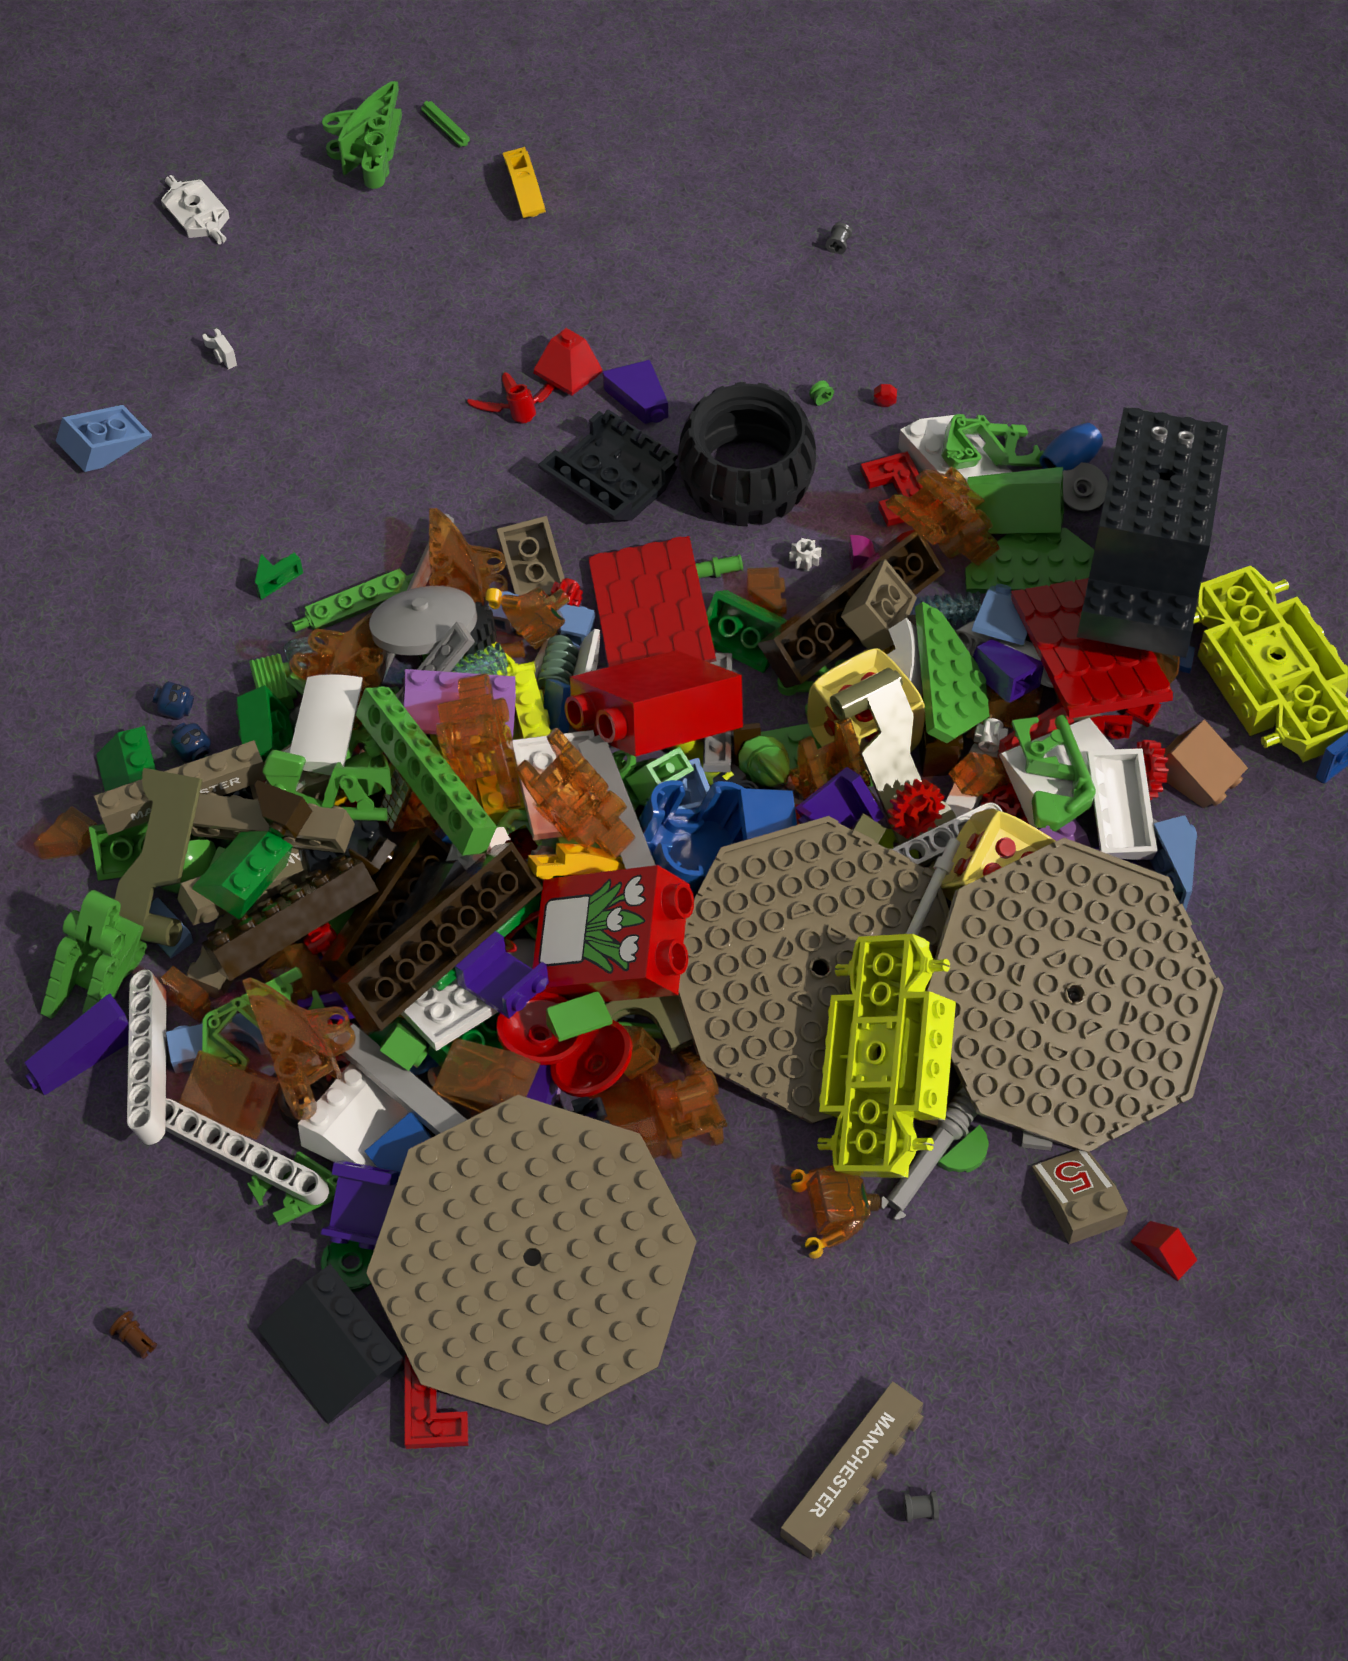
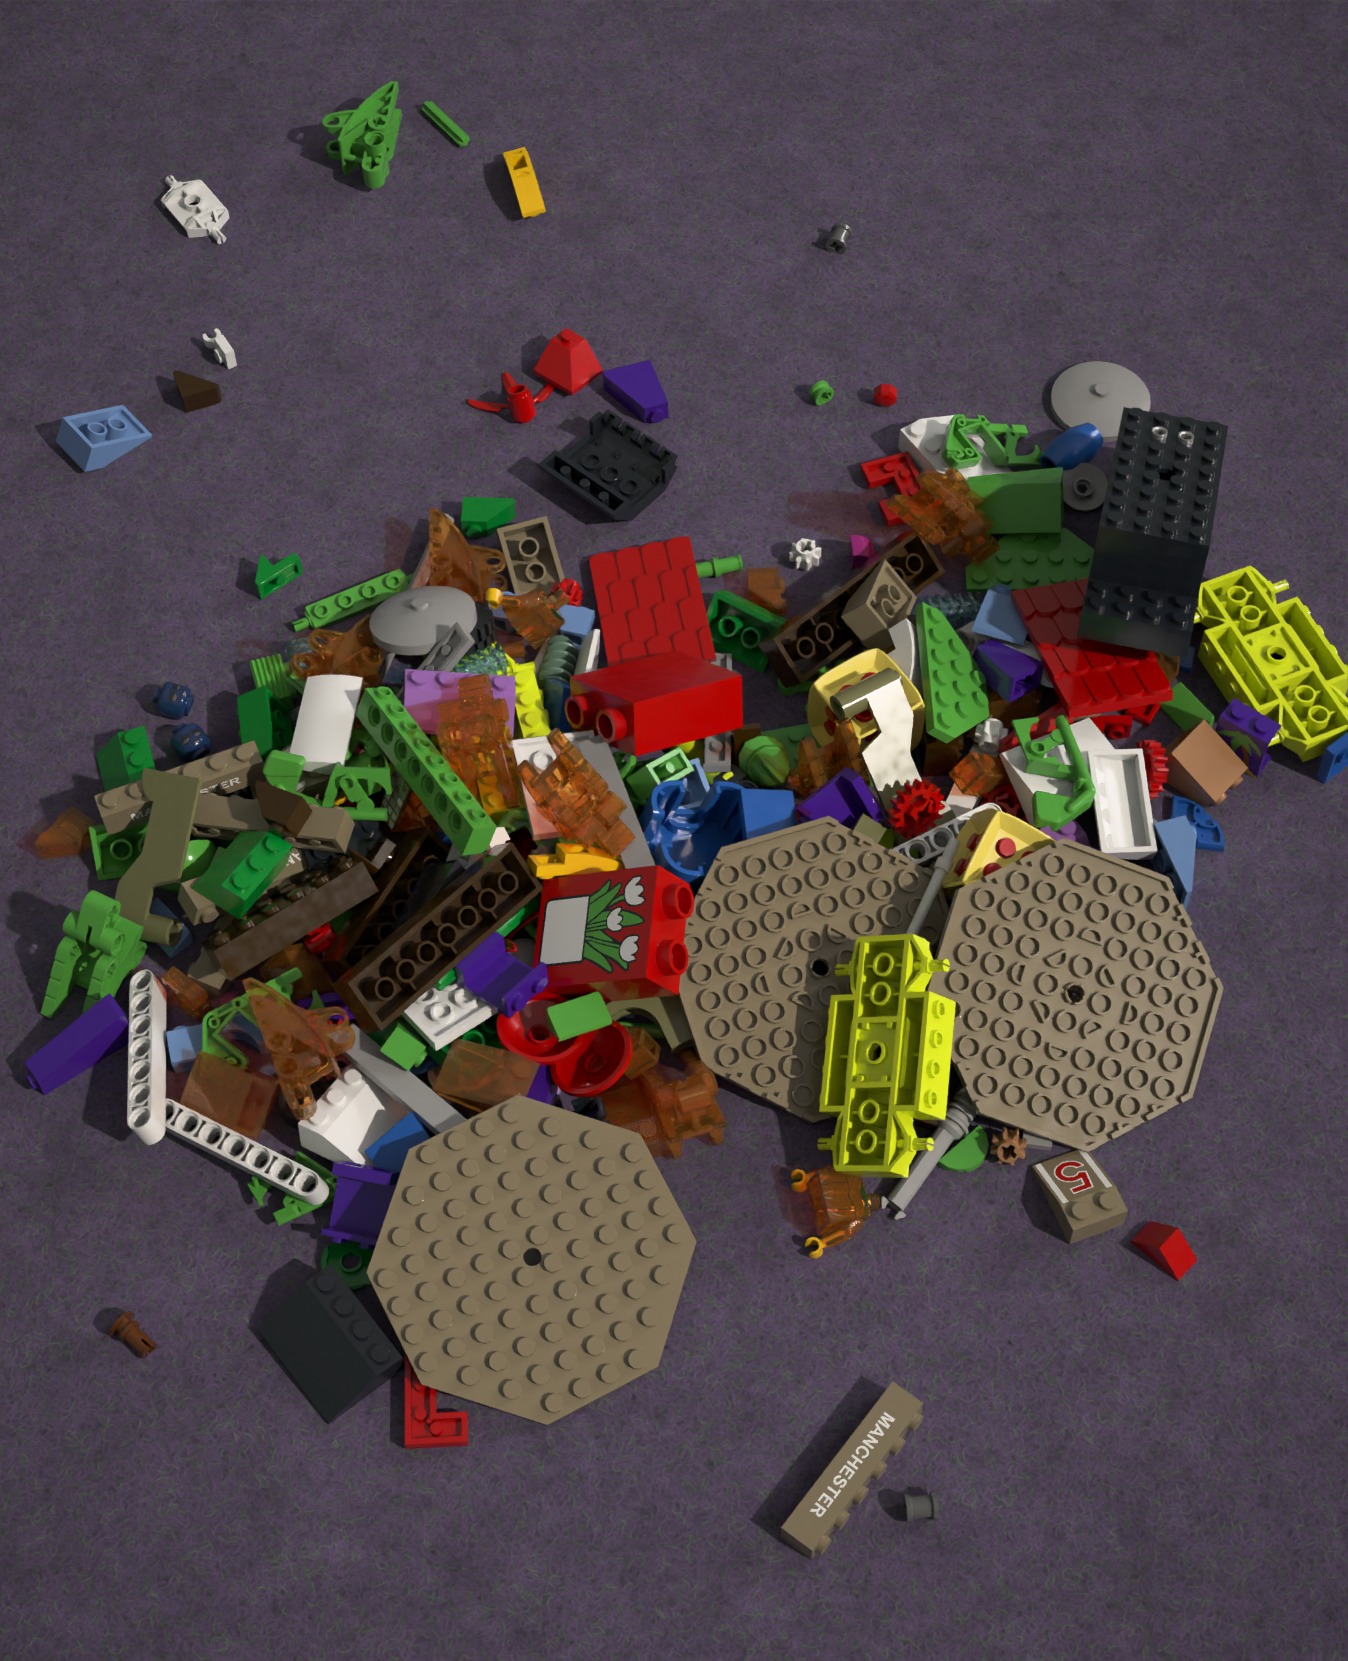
(195, 391): none -> dark brown slope
(485, 515): none -> green slope
(751, 414): black tyre -> none
(1008, 1146): none -> medium nougat gear
(1097, 395): none -> light grey dish
(1186, 709): none -> bright green slope
(1208, 830): none -> blue tile
(1247, 735): none -> dark purple panel

